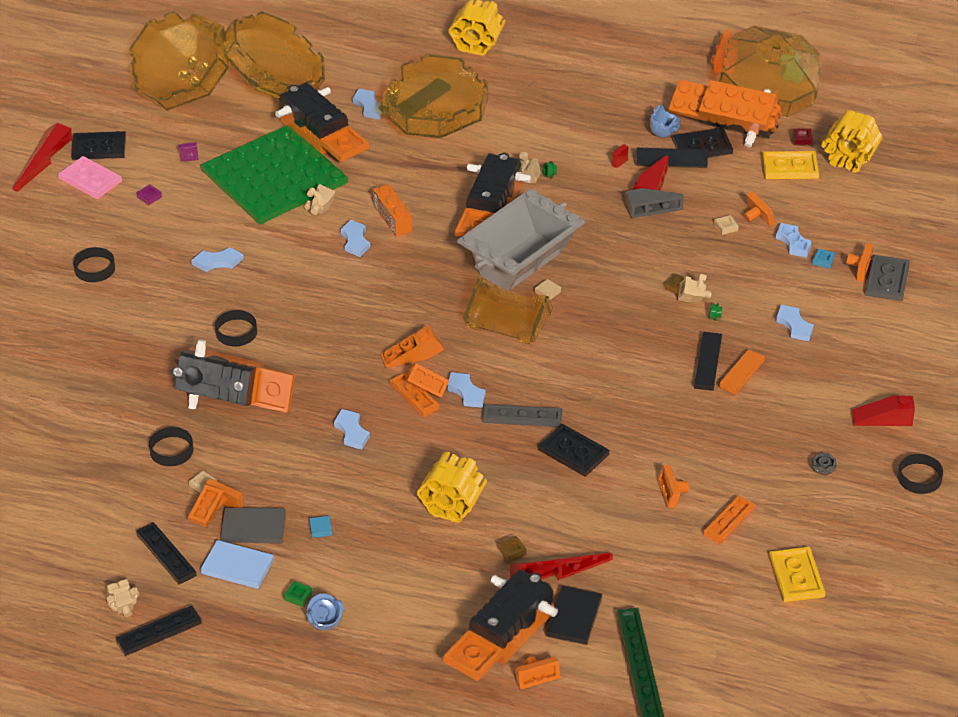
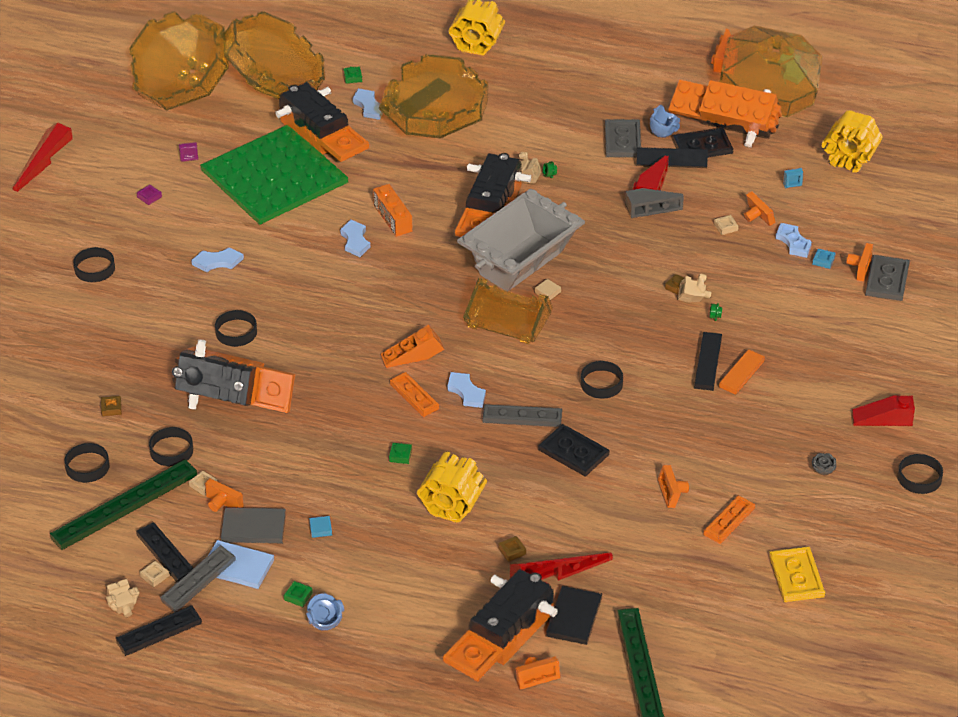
(90, 177): bright pink tile -> none
(90, 476): none -> black tyre
(99, 145): black tile -> none
(111, 406): none -> pearl gold plate
(123, 504): none -> dark green plate
(154, 574): none -> tan tile
(198, 578): none -> dark grey tile
(206, 506): orange tile -> none
(322, 199): tan piece -> none
(349, 424): light blue tile -> none
(352, 75): none -> green plate
(400, 453): none -> green plate
(427, 380): orange tile -> none
(601, 366): none -> black tyre
(620, 156): red tile -> none
(622, 137): none -> dark grey tile
(790, 165): yellow tile -> none
(793, 178): none -> dark azure tile
(795, 323): light blue tile -> none
(803, 136): dark red plate -> none

